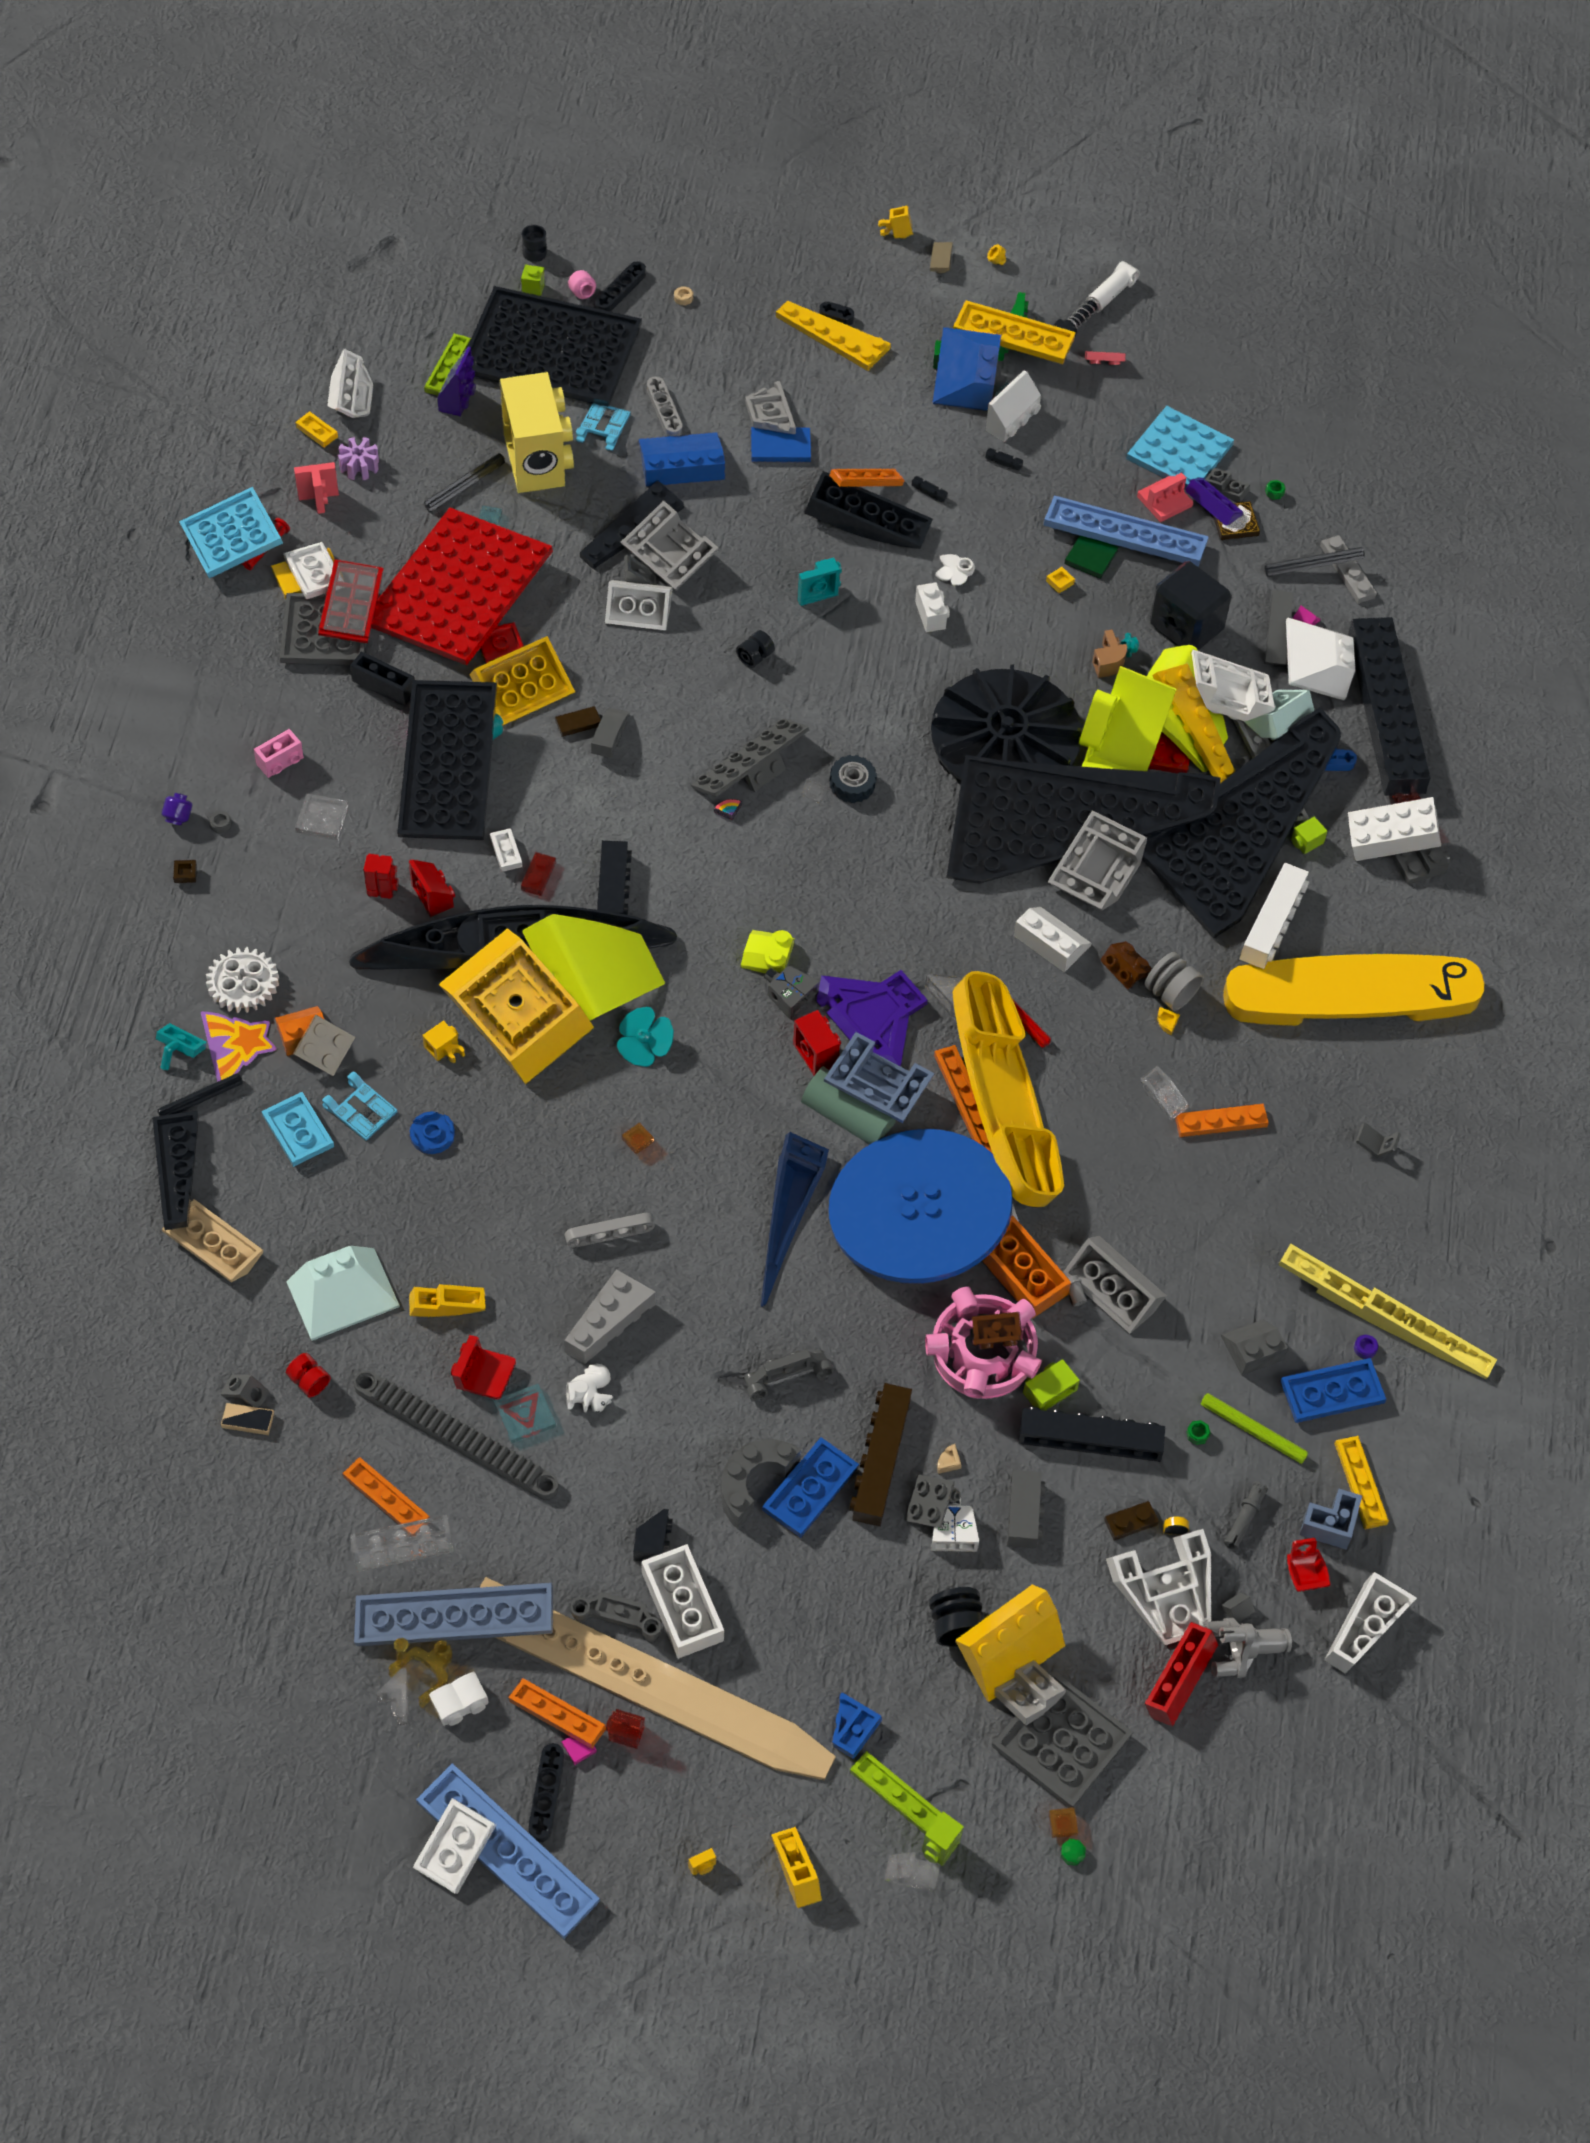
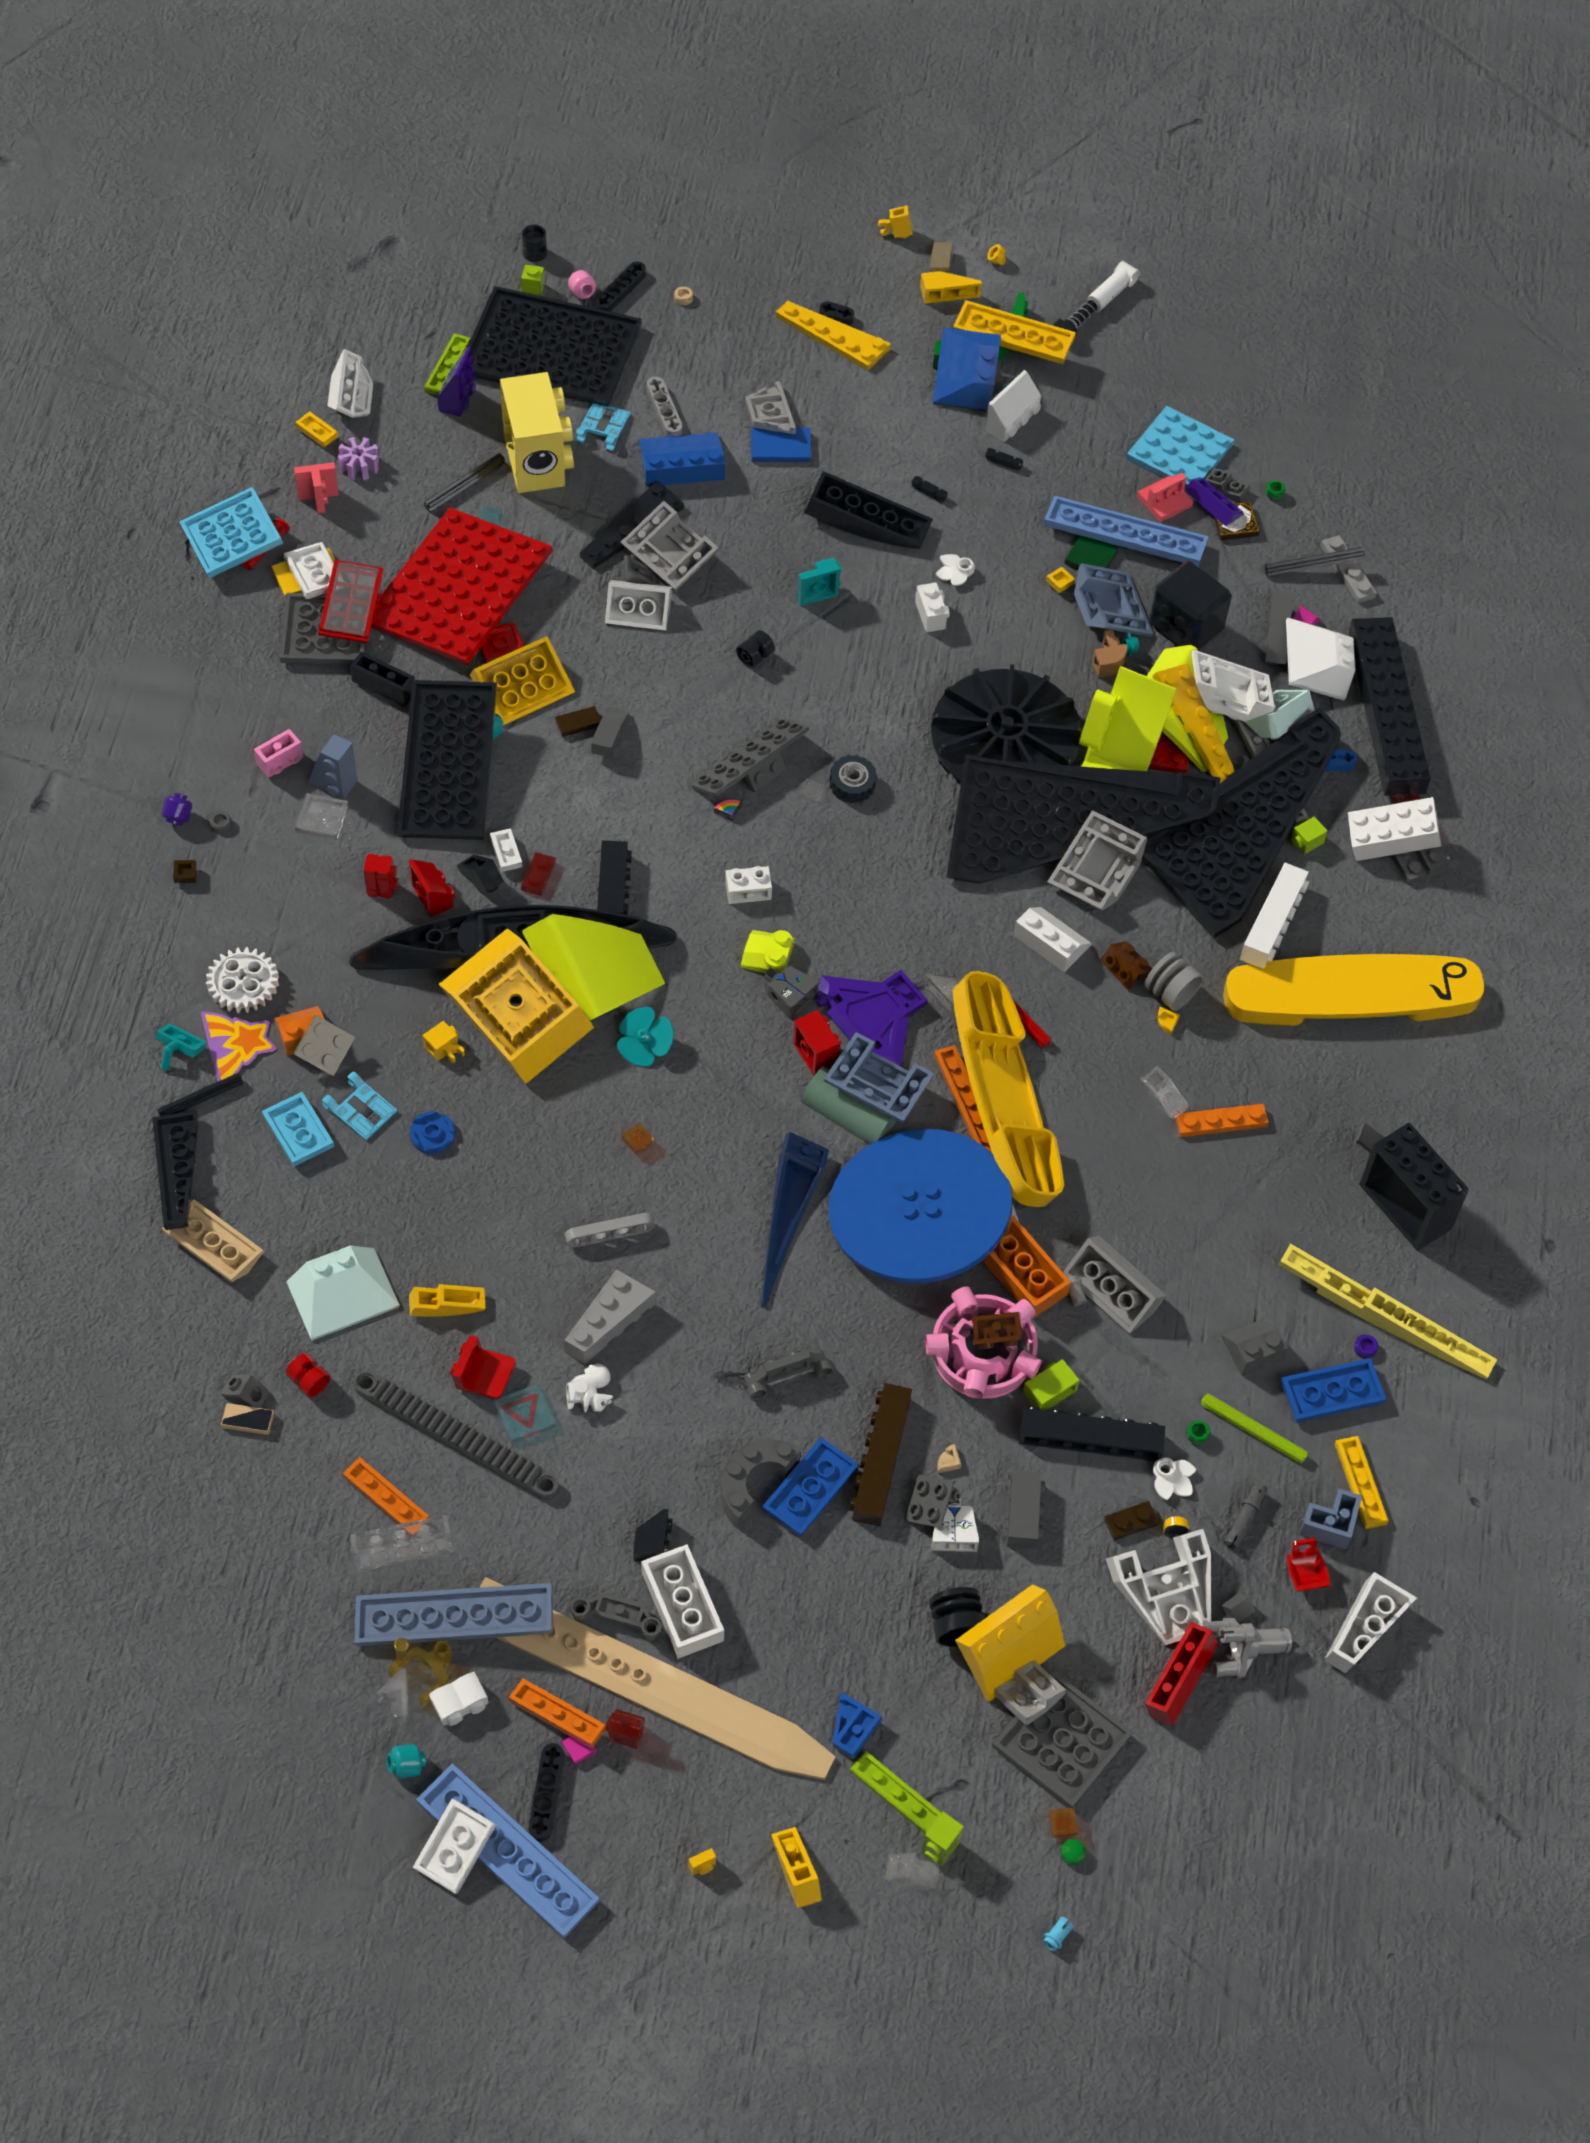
(335, 768): none -> sand blue wedge
(405, 1761): none -> teal head
(481, 872): none -> black arch
(748, 884): none -> white brick
(866, 477): orange tile -> none
(948, 287): none -> yellow slope
(1055, 1937): none -> medium azure pin
(1096, 357): coral plate -> none
(1110, 601): none -> sand blue slope
(1176, 1480): none -> white plate
(1413, 1186): none -> black window

